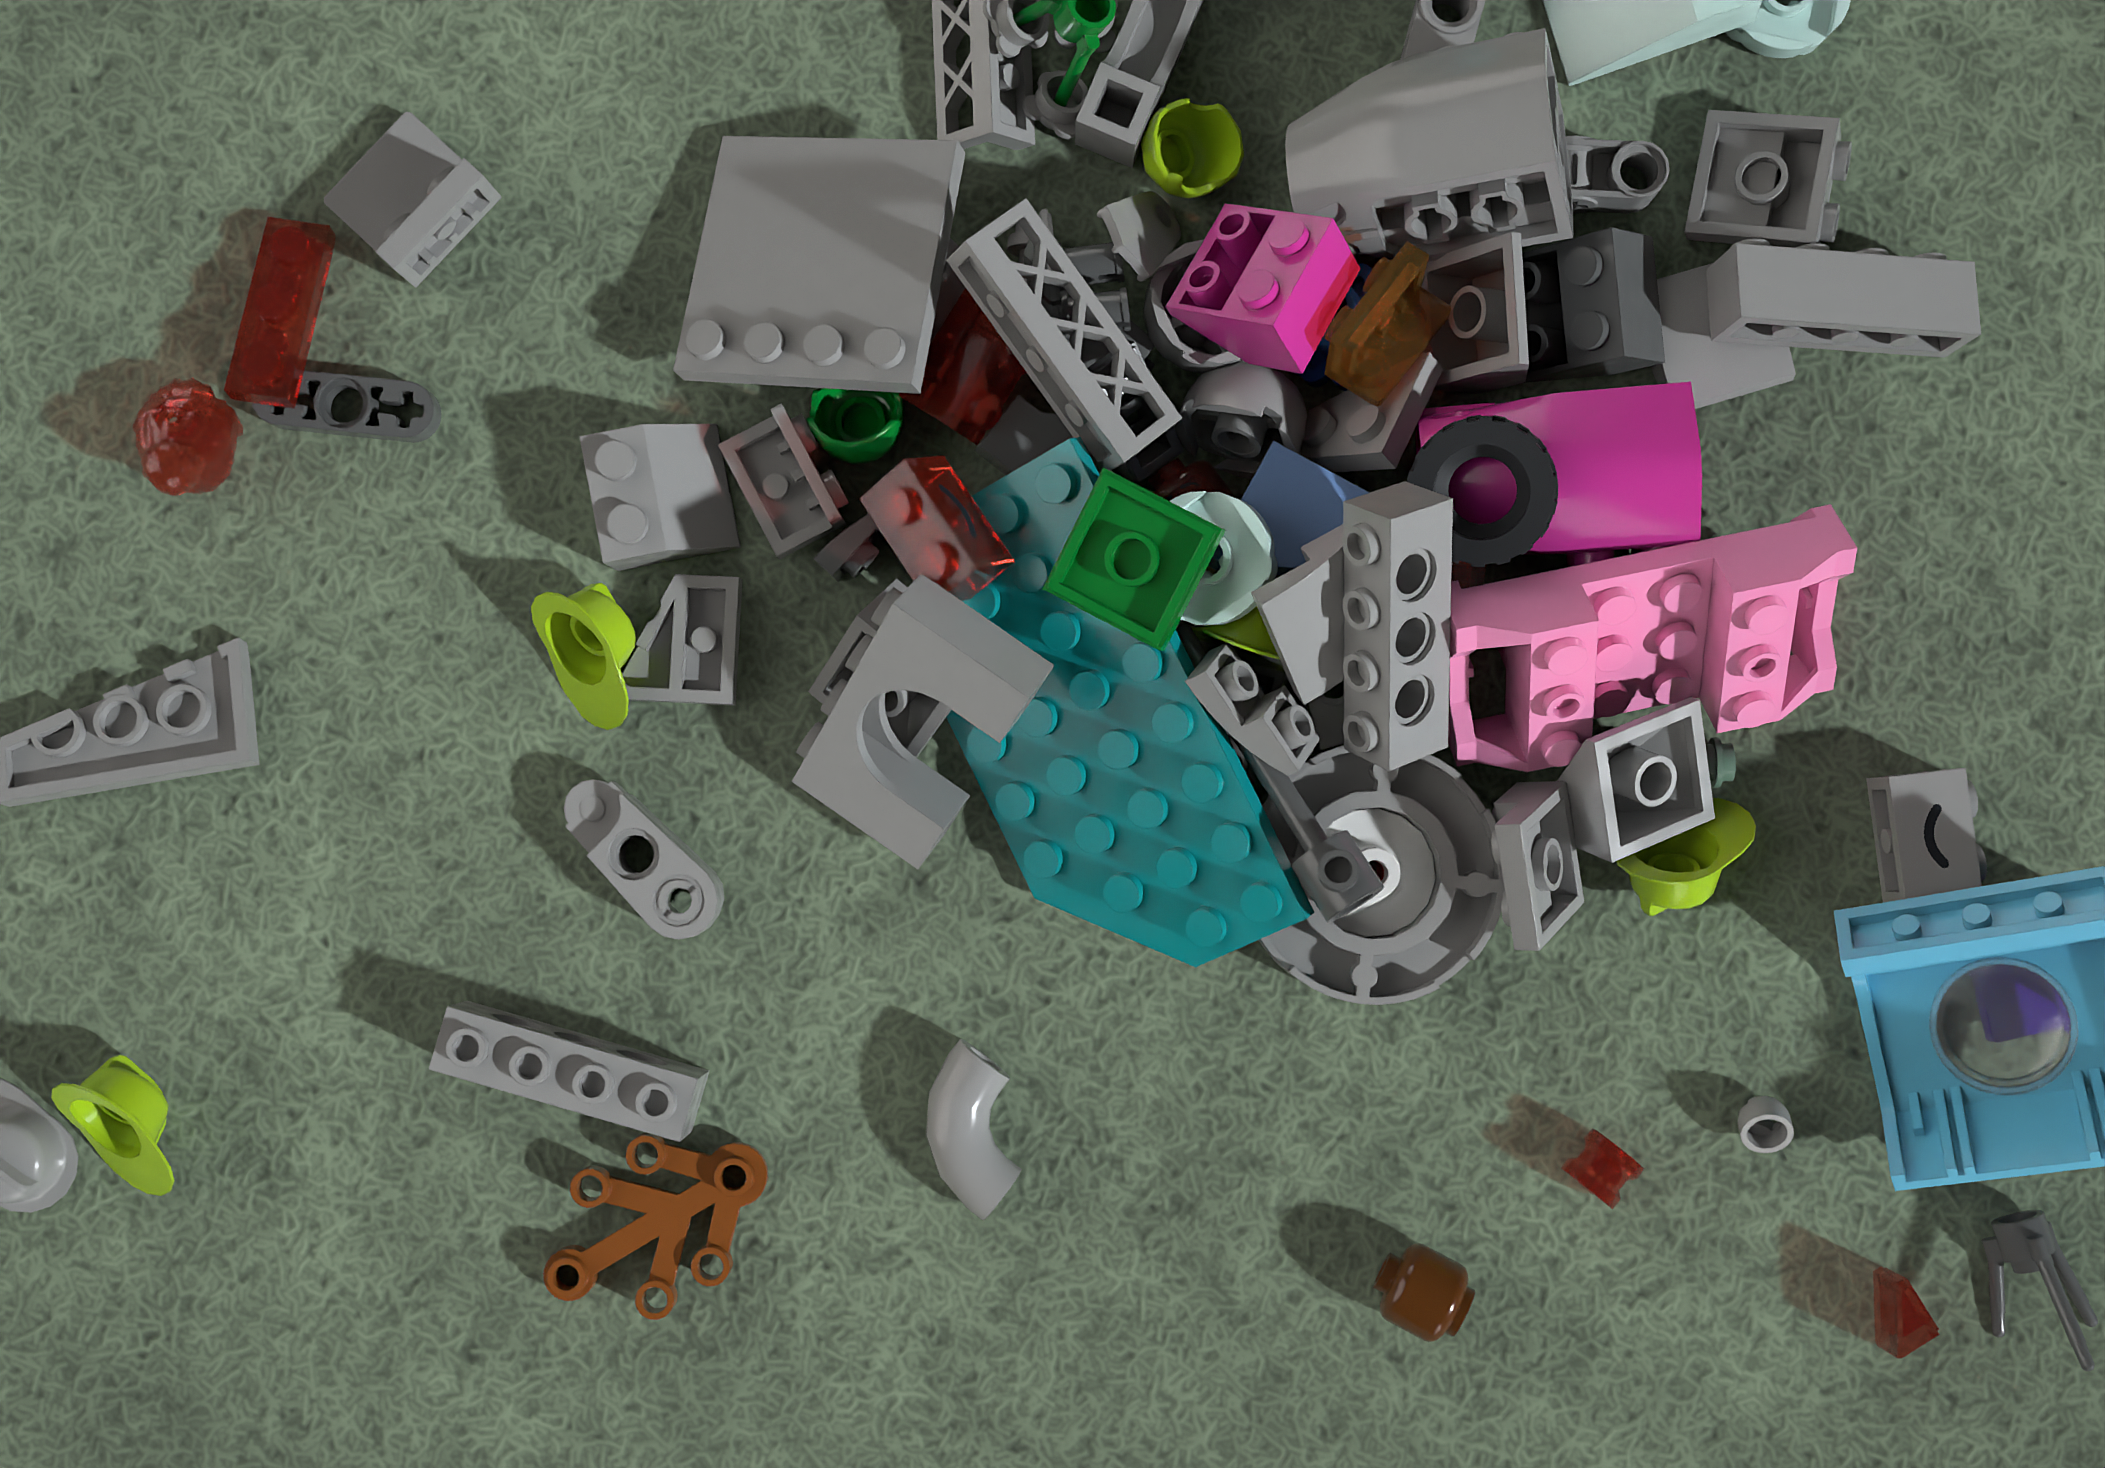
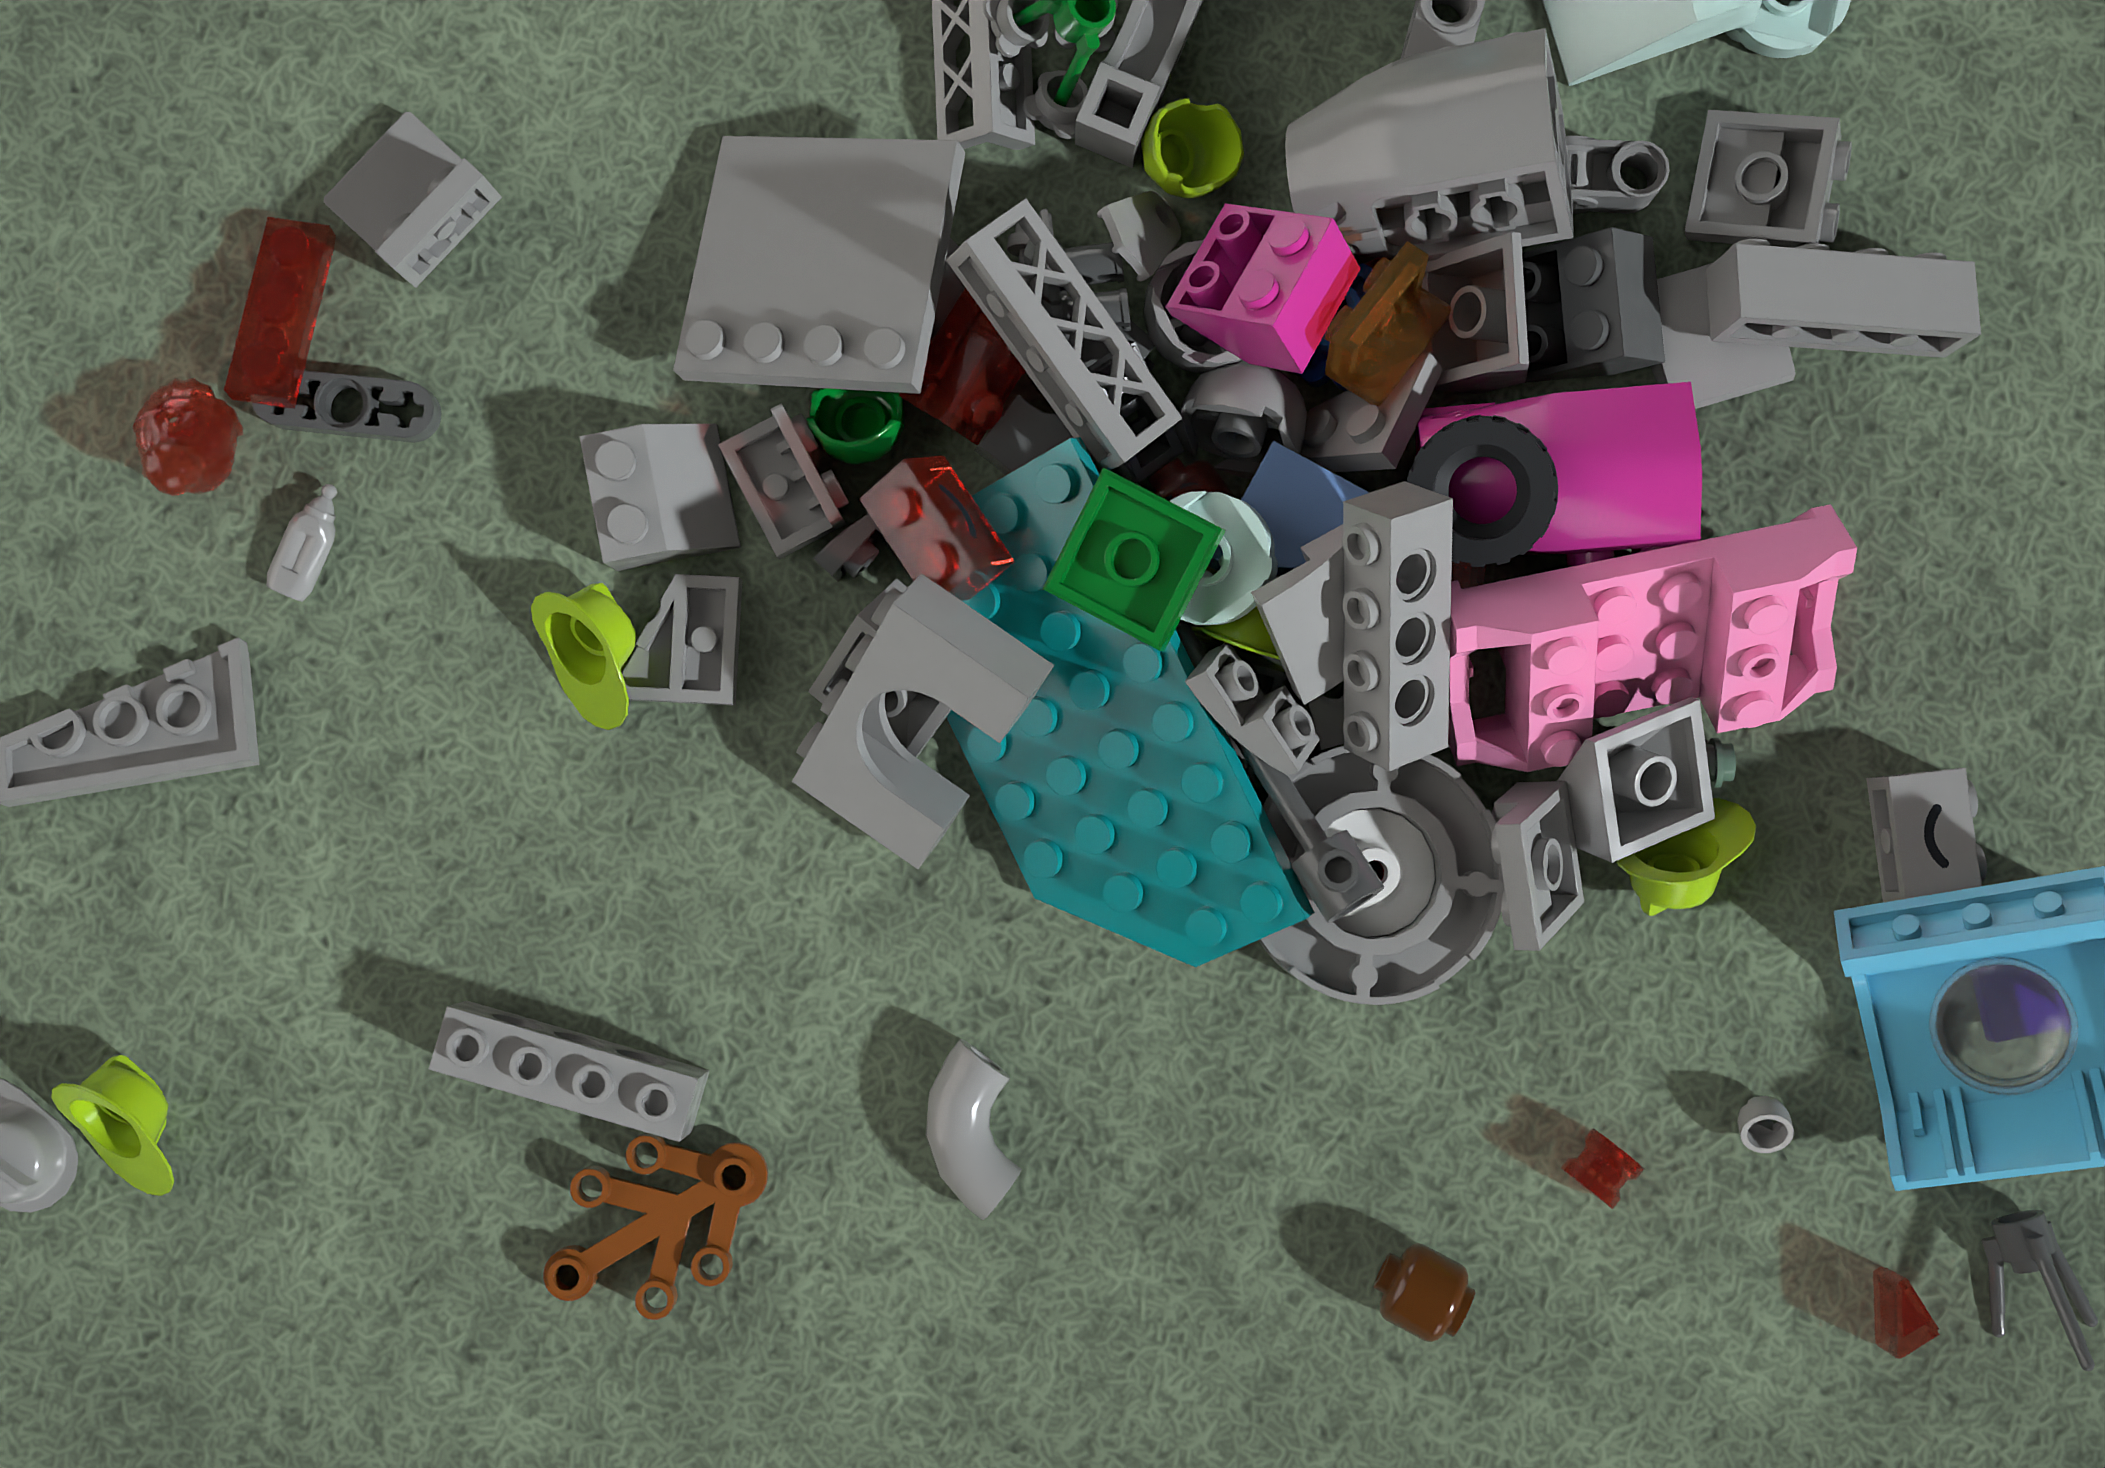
(304, 547): none -> light grey piece
(605, 822): light grey piece -> none

